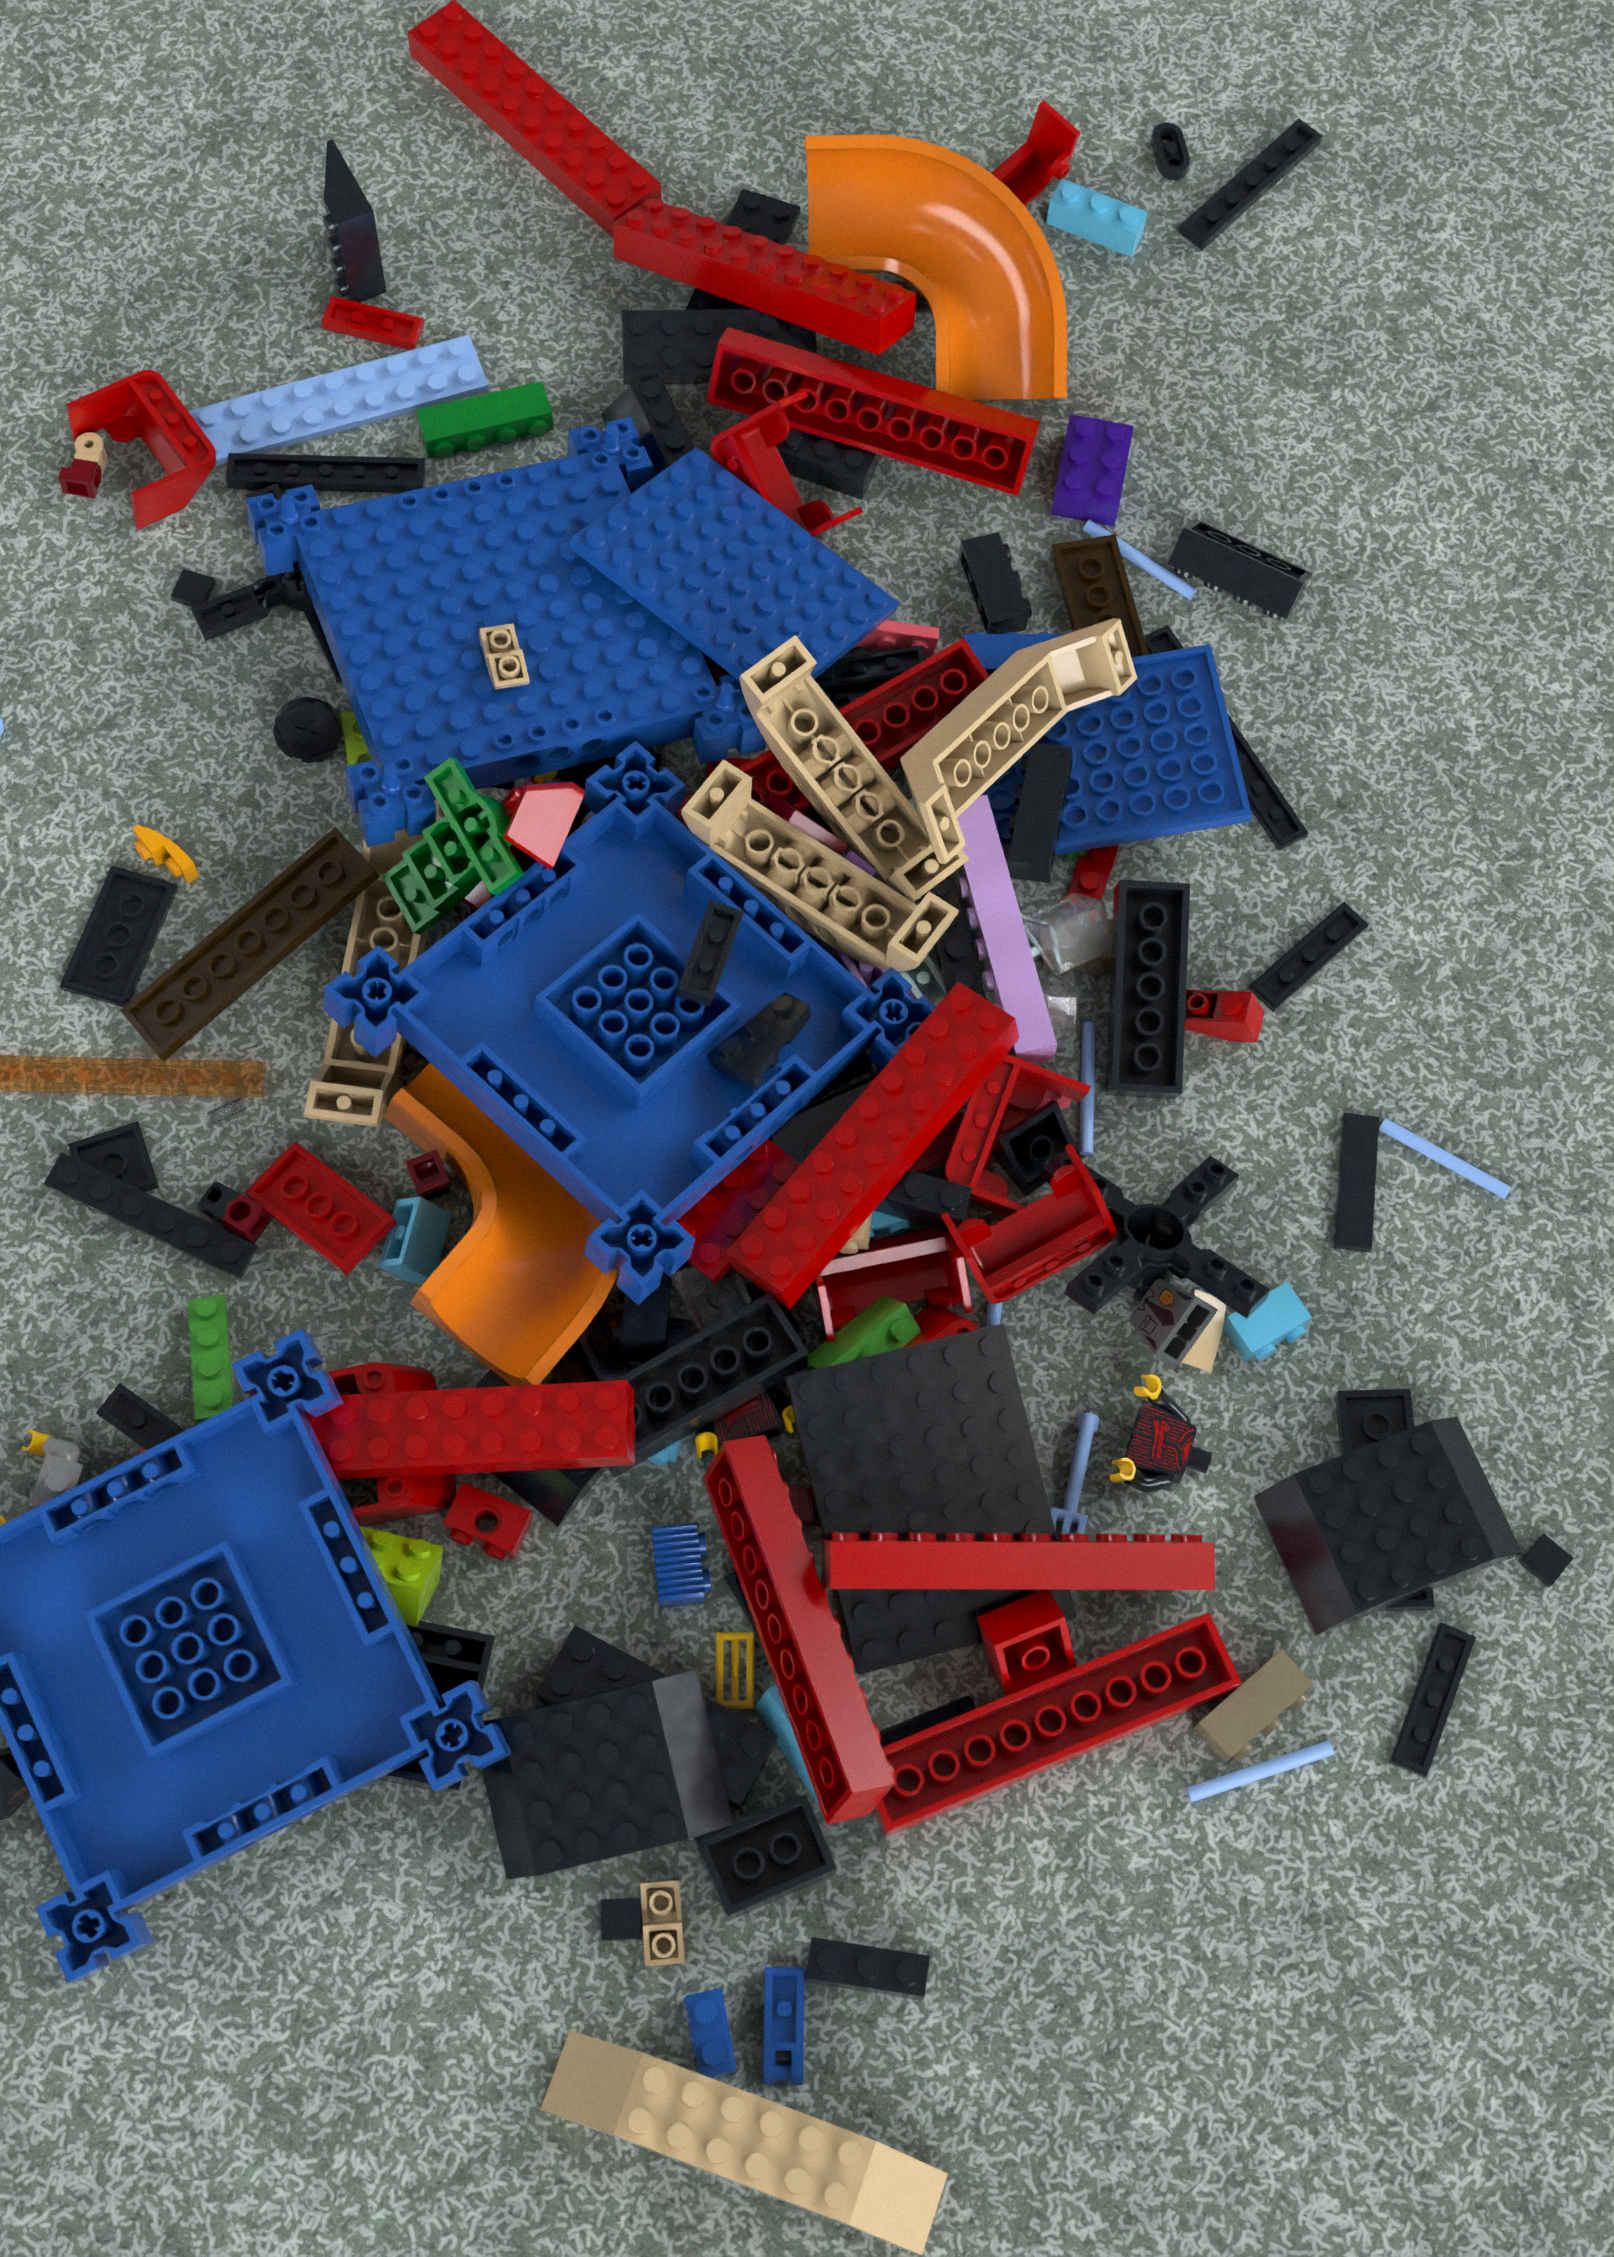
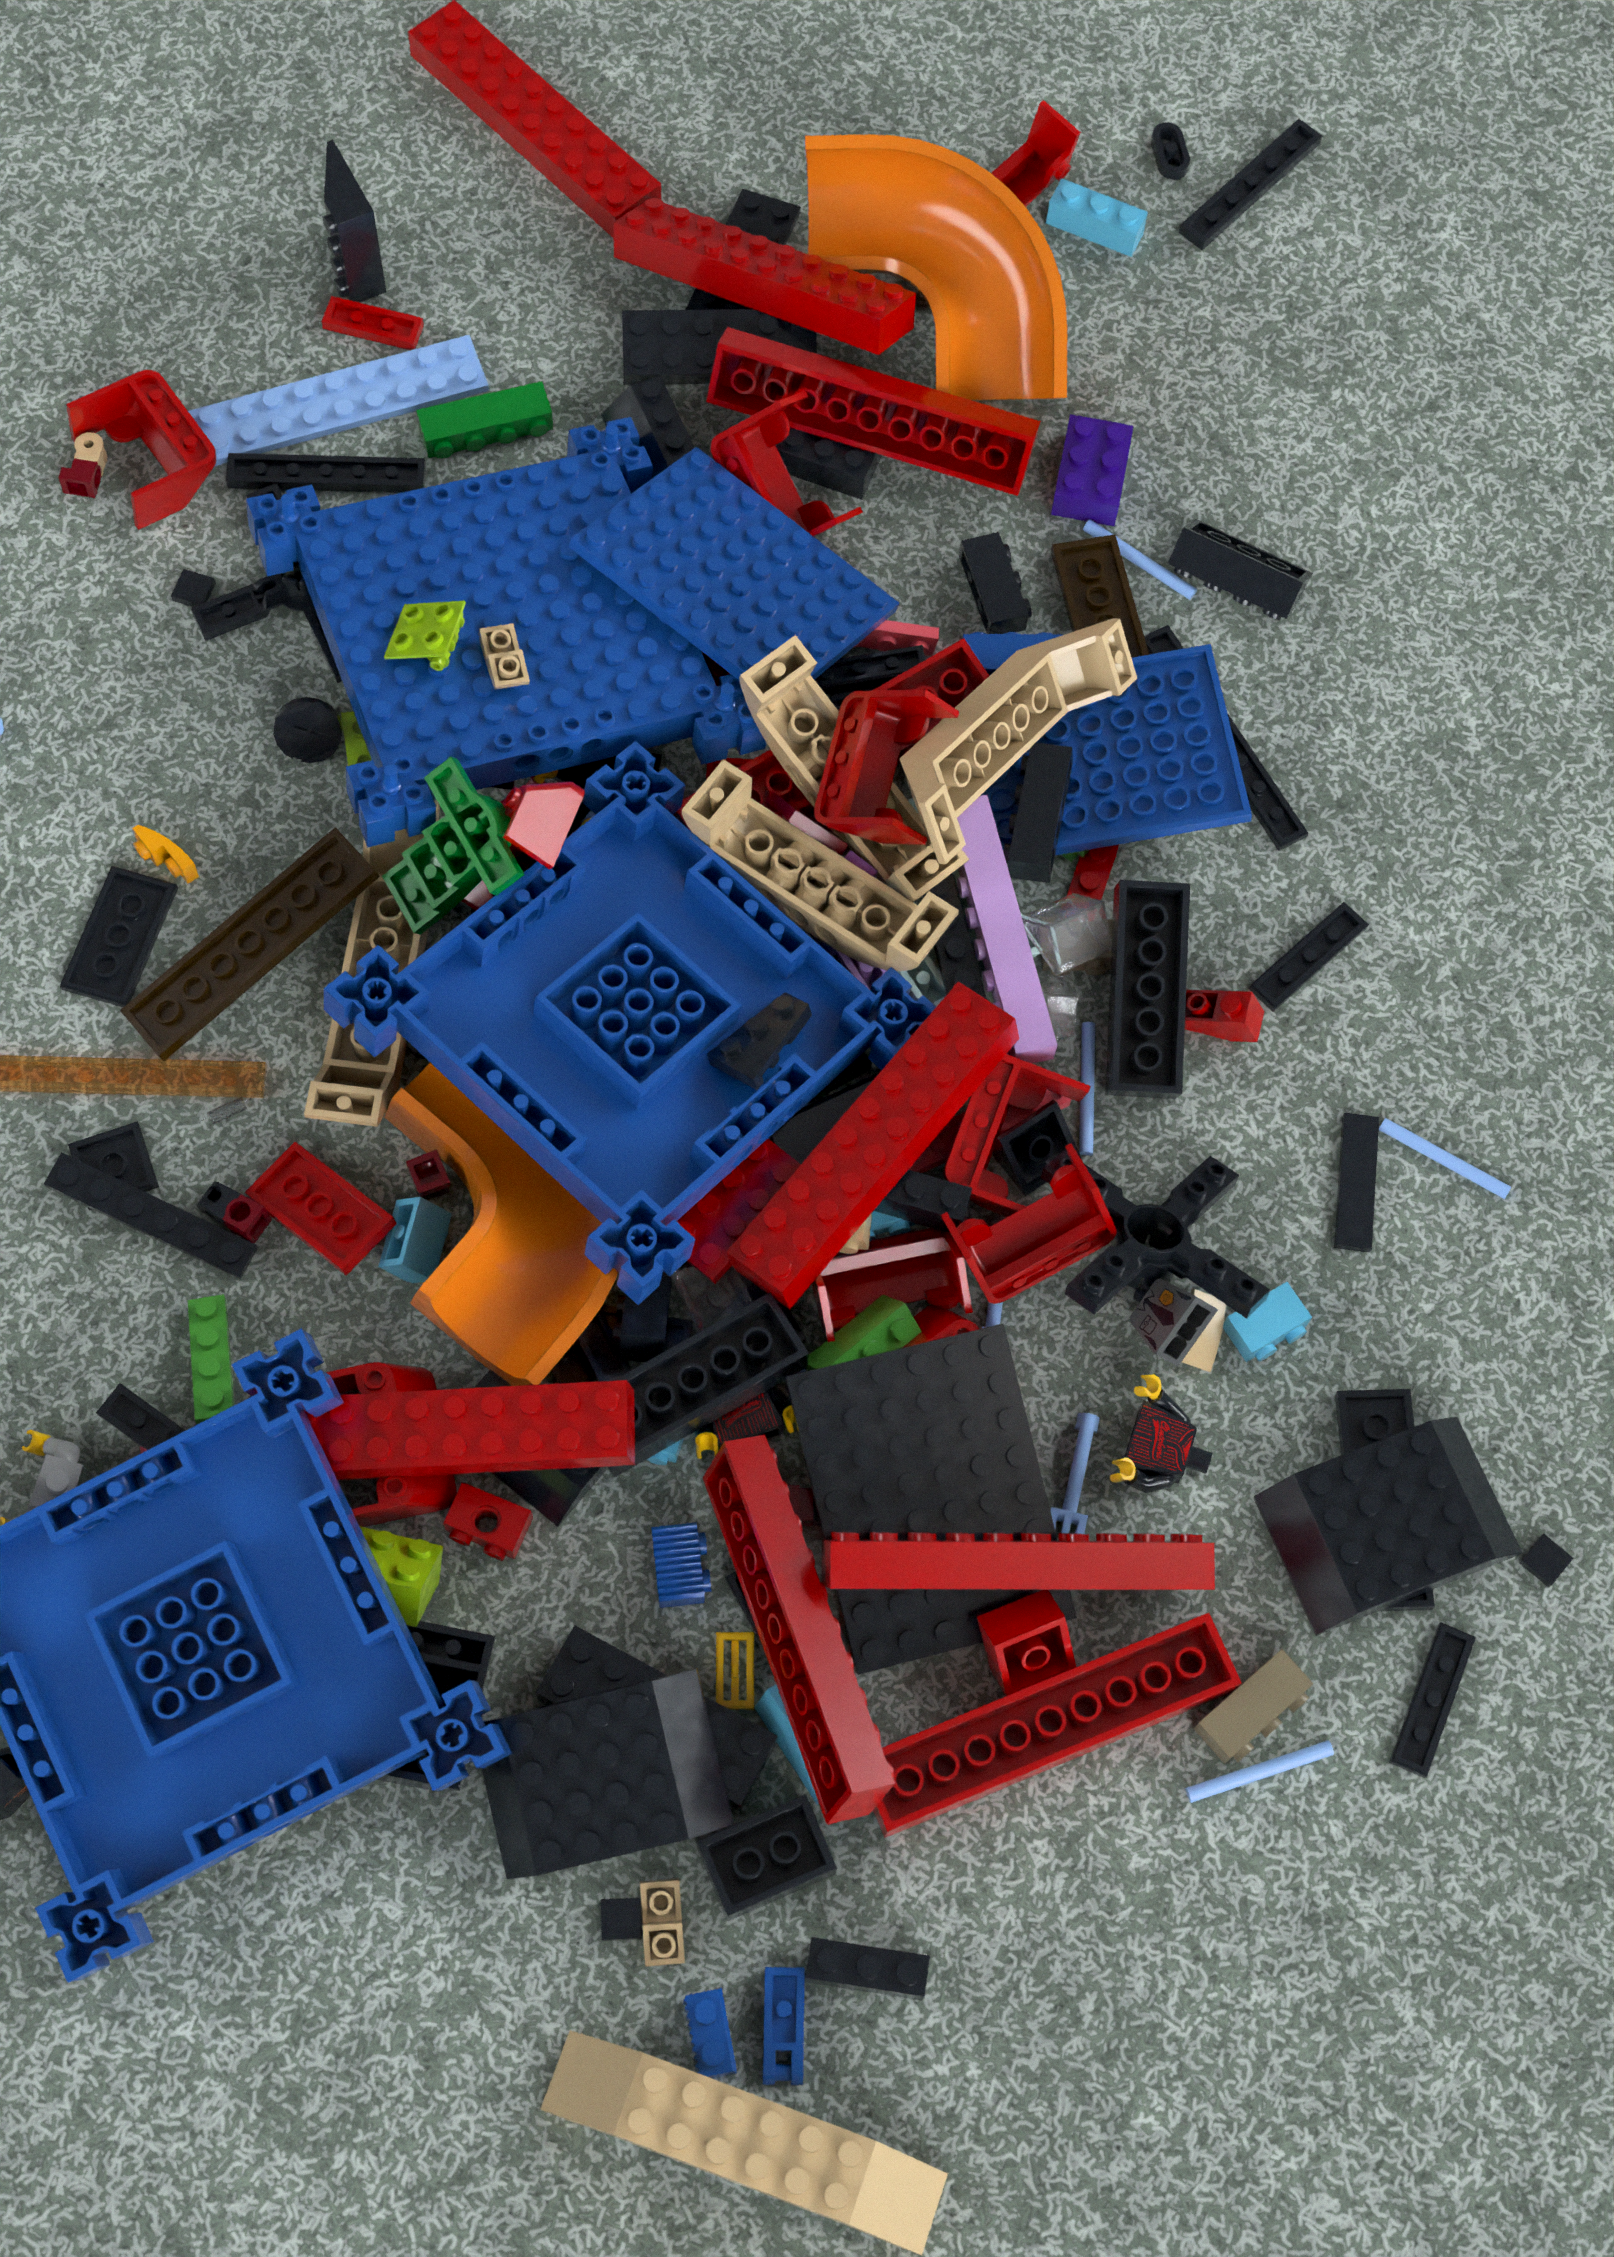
(427, 632): none -> lime hinge
(710, 953): black plate -> none
(865, 759): none -> red windscreen
(926, 1720): black axle -> none

